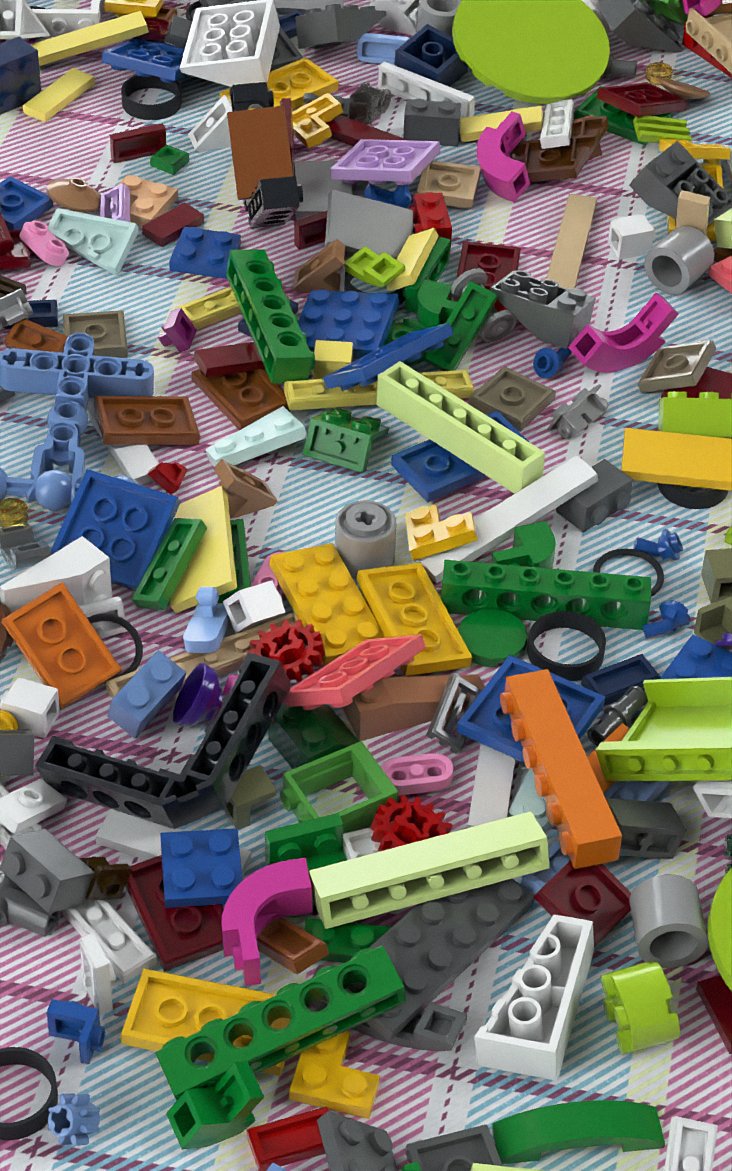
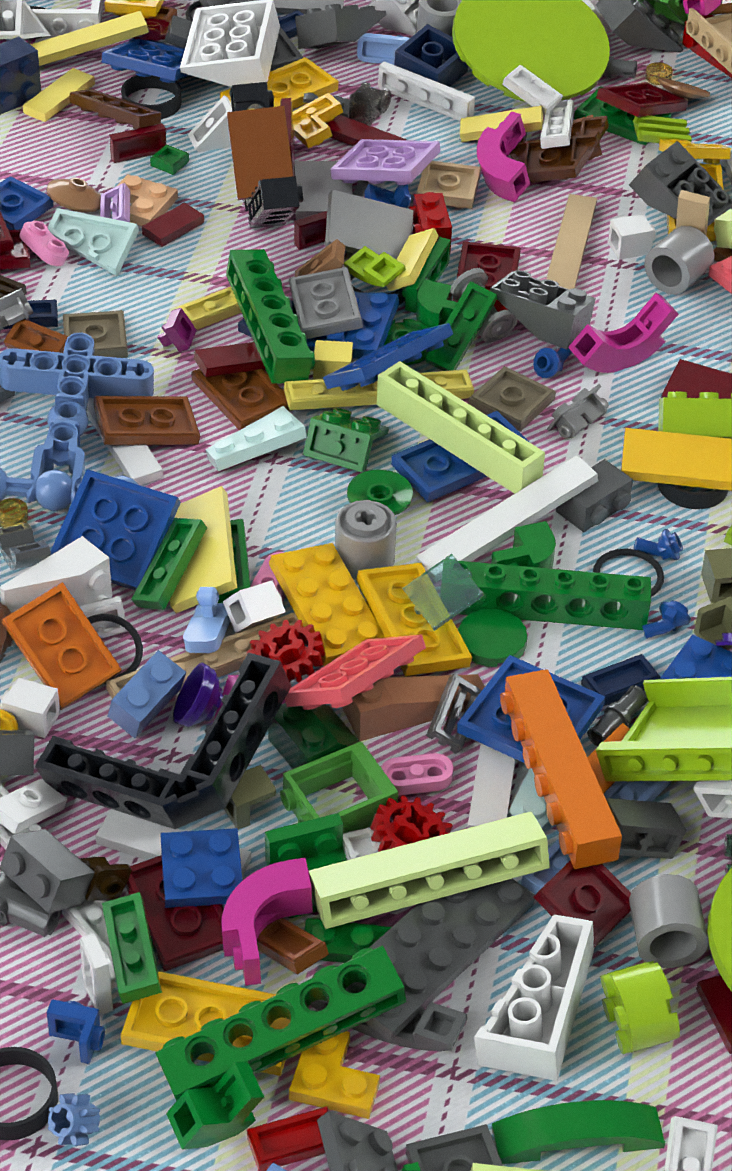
(116, 108): none -> reddish brown plate
(131, 948): none -> green plate
(168, 476): red tile -> none
(203, 252): blue plate -> none
(244, 490): medium nougat slope -> none
(325, 303): none -> light grey tile
(382, 487): none -> green dish
(431, 536): yellow plate -> none
(432, 121): dark grey brick -> none
(443, 592): none -> clear light blue piece
(532, 89): none -> white plate
(569, 620): black tyre -> none
(677, 366): dark tan tile -> none

